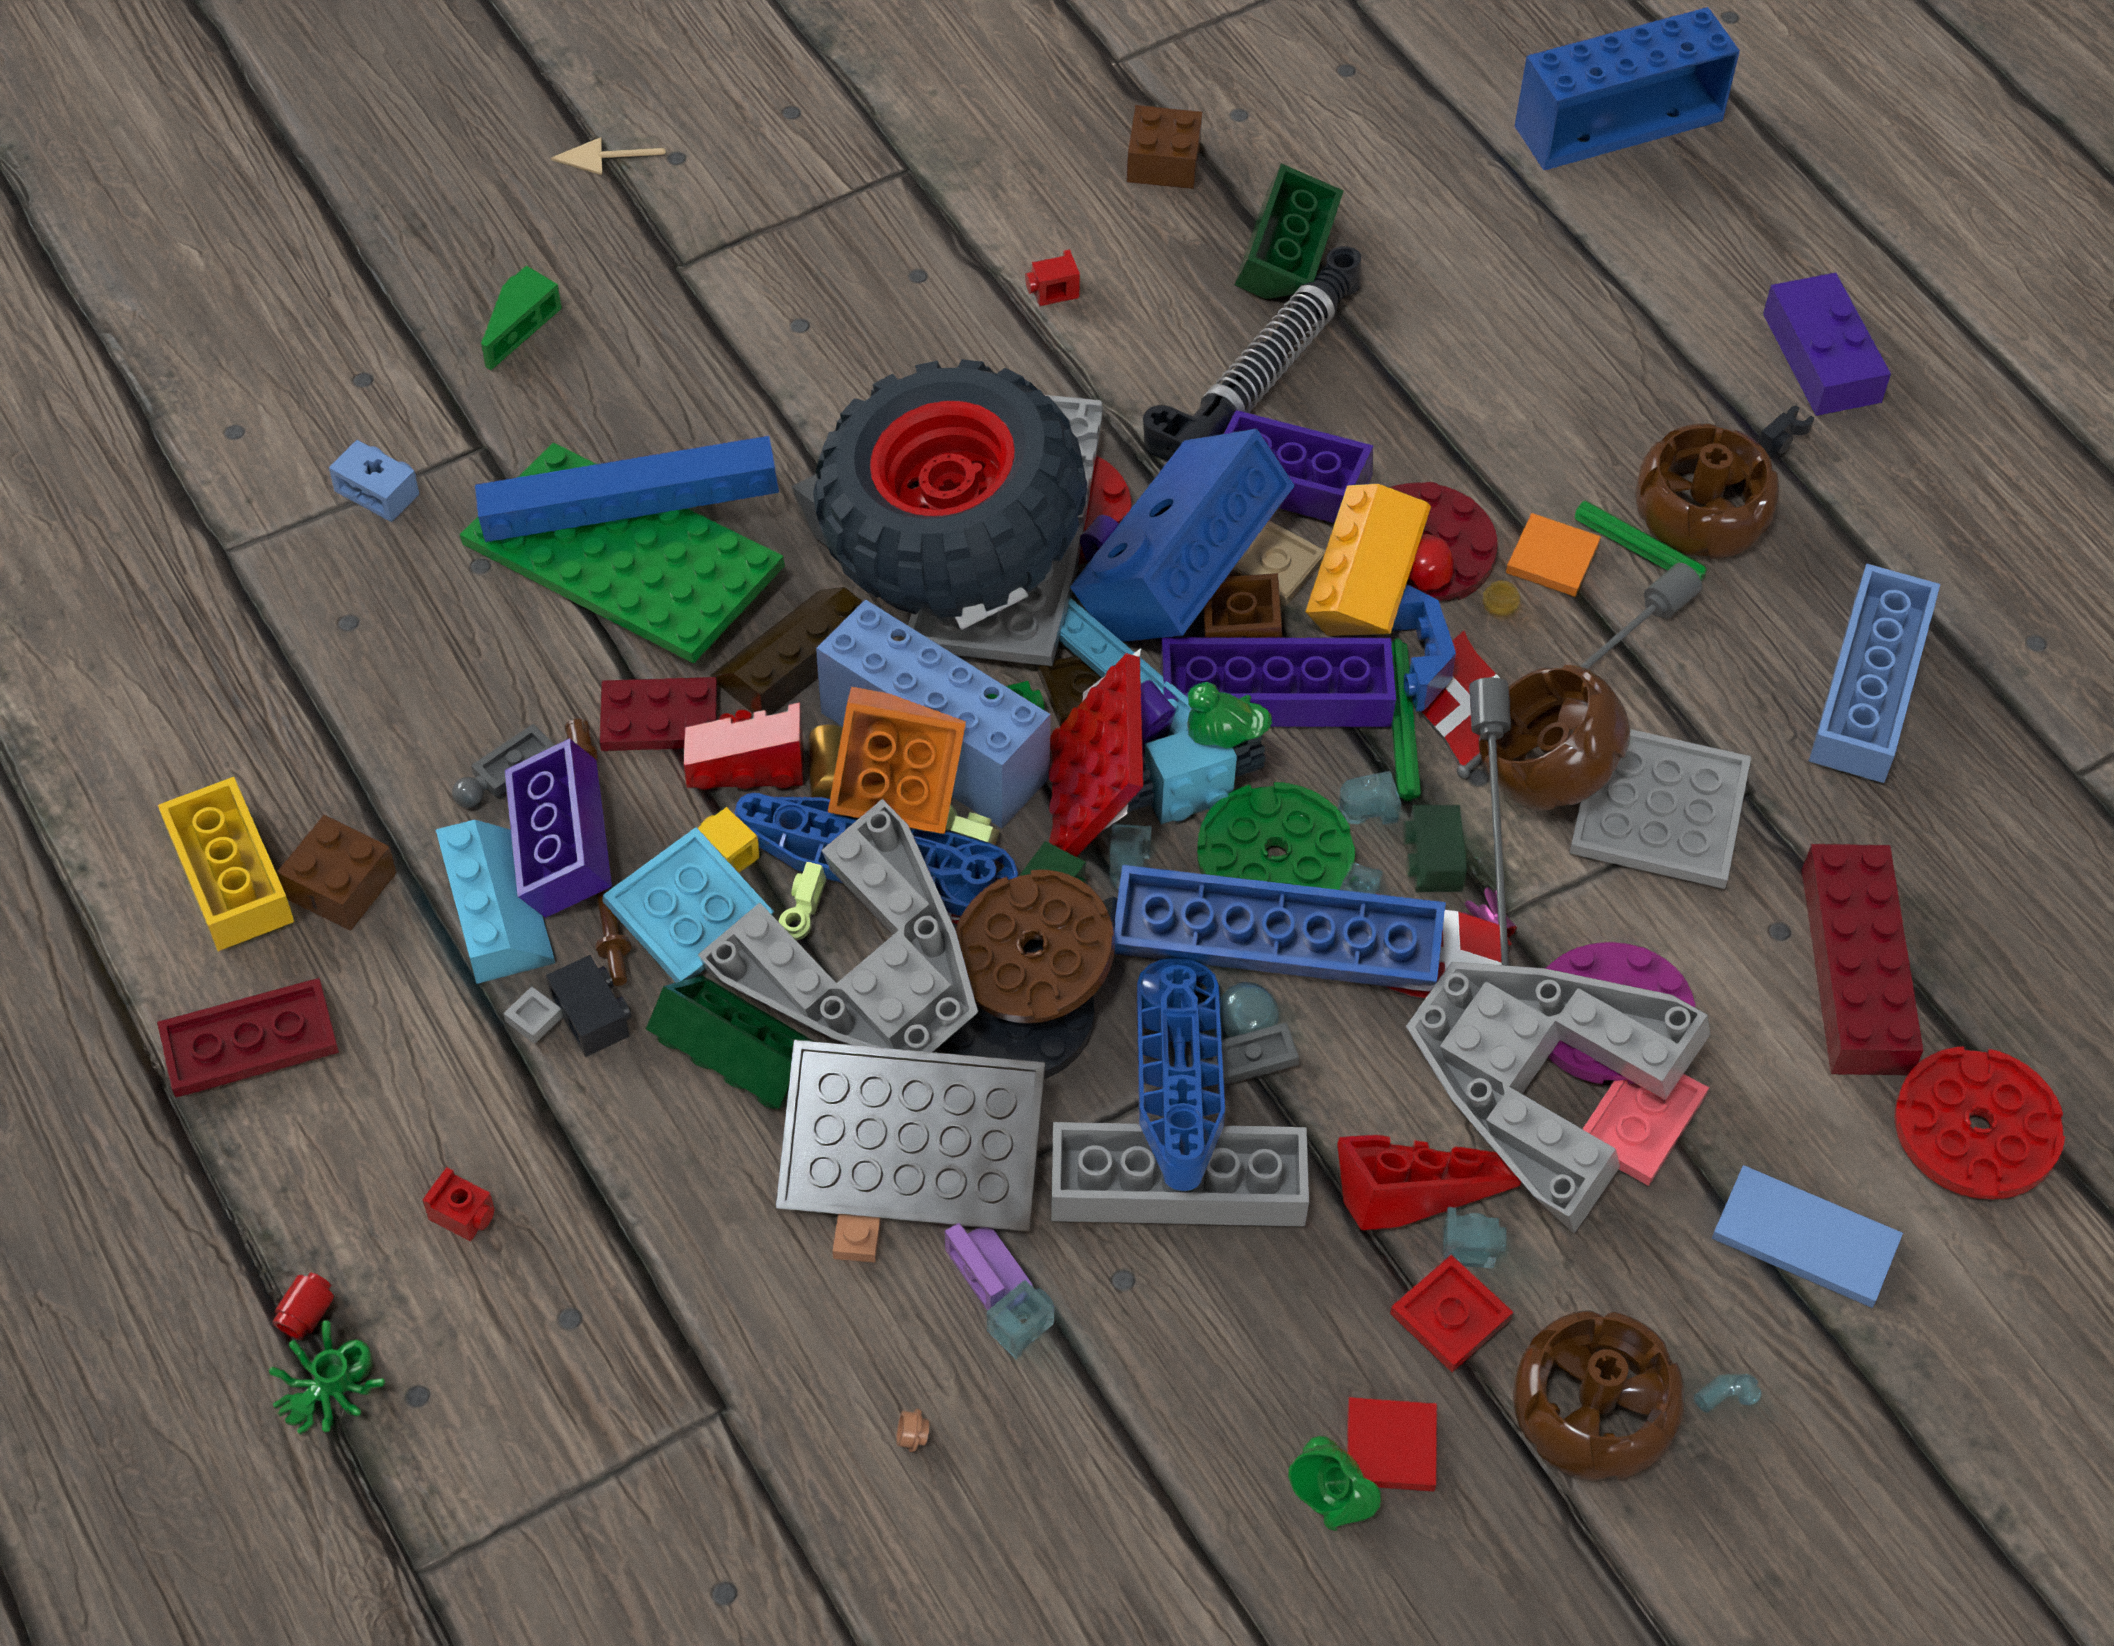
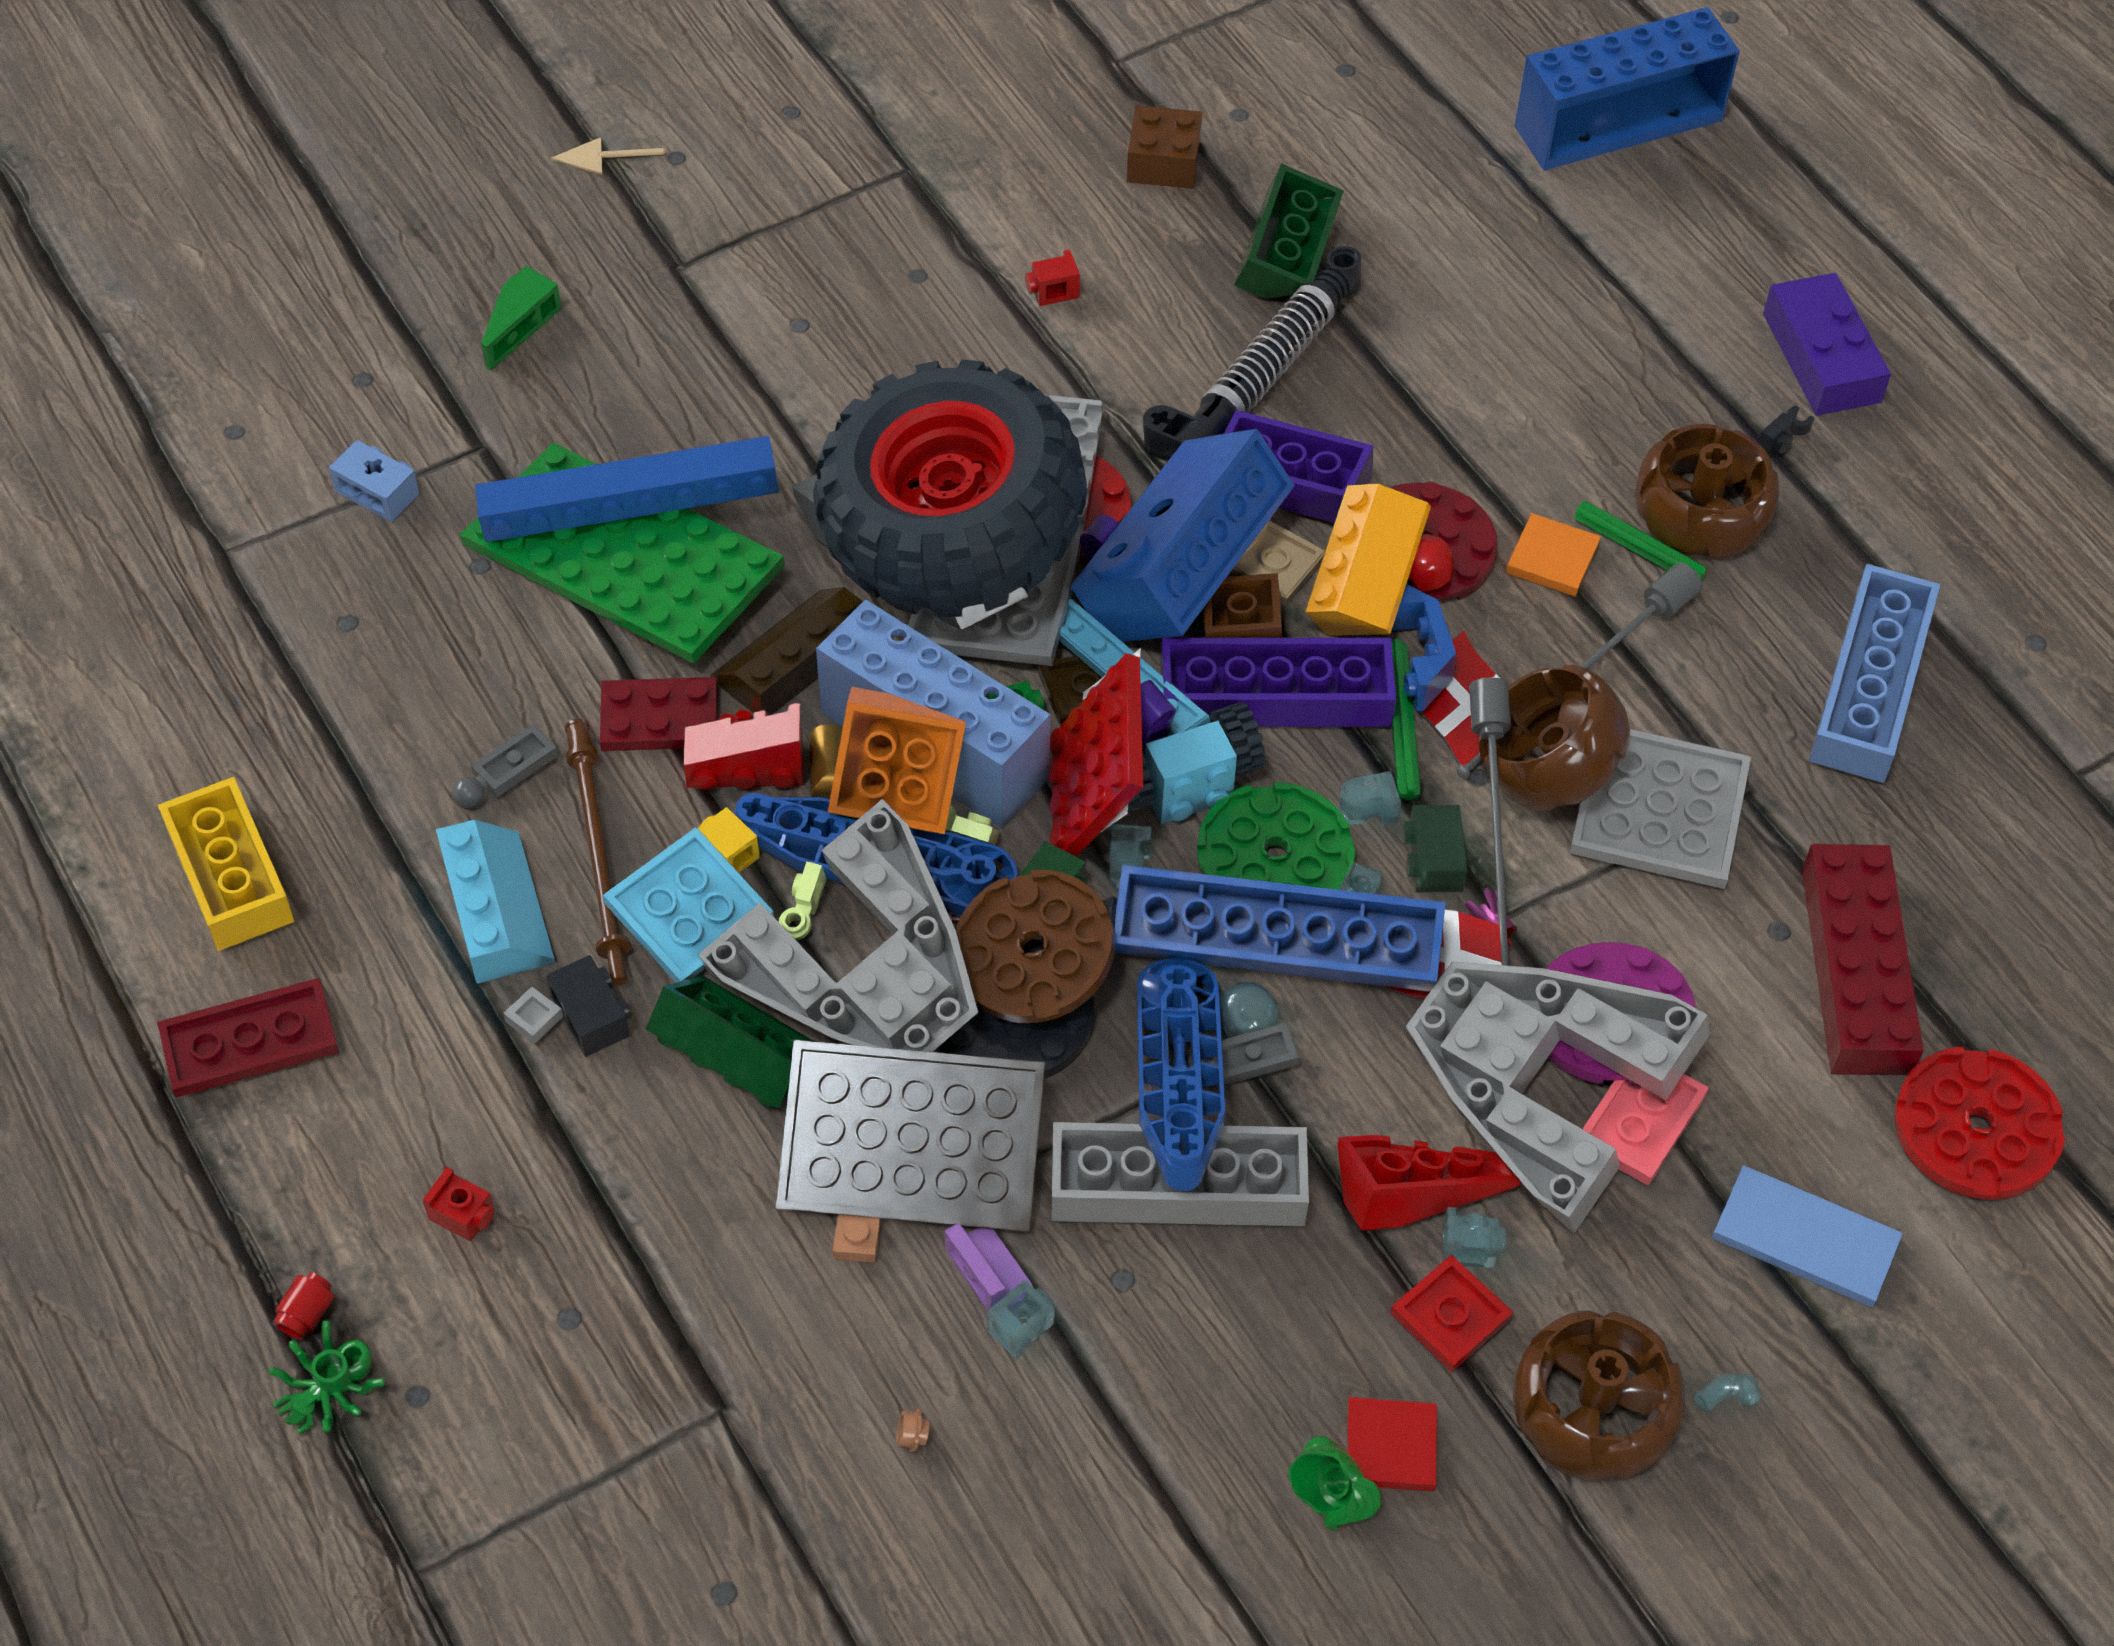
(337, 872): reddish brown brick -> none
(557, 828): dark purple brick -> none
(1223, 718): green hair -> none
(1501, 598): clear yellow plate -> none

